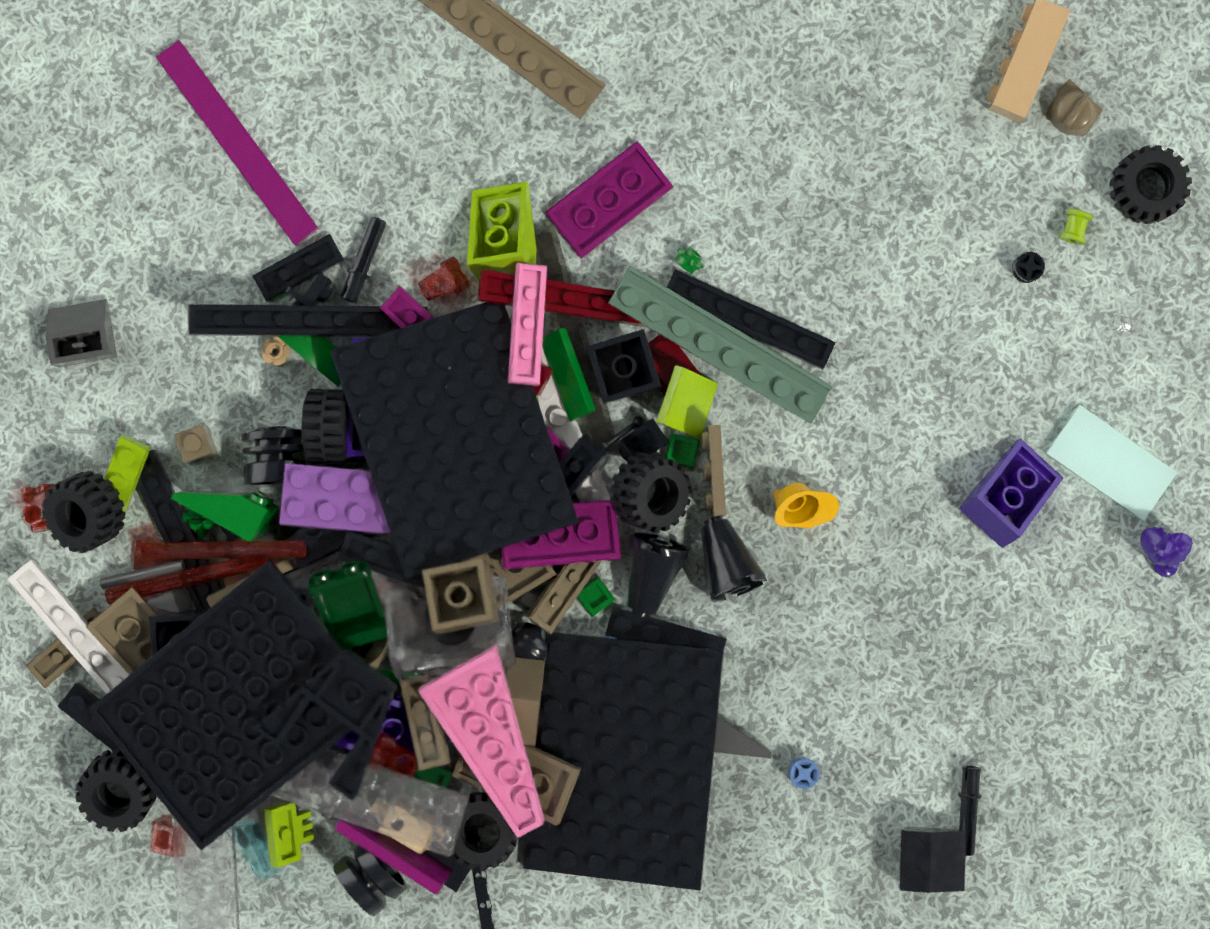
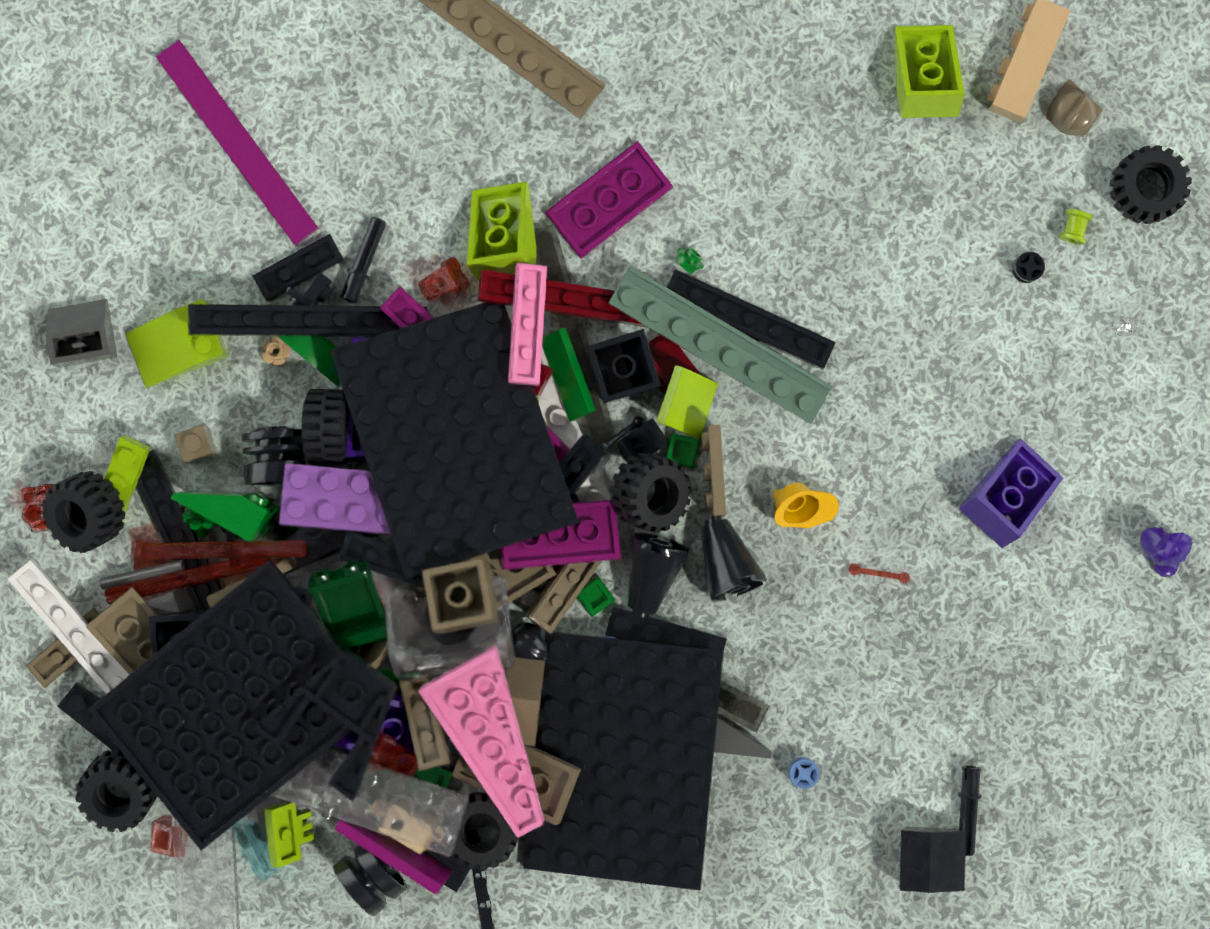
(167, 351): none -> lime slope
(741, 707): none -> clear smoke slope
(903, 577): none -> clear red hinge
(928, 72): none -> lime slope
(1111, 463): light aqua tile -> none

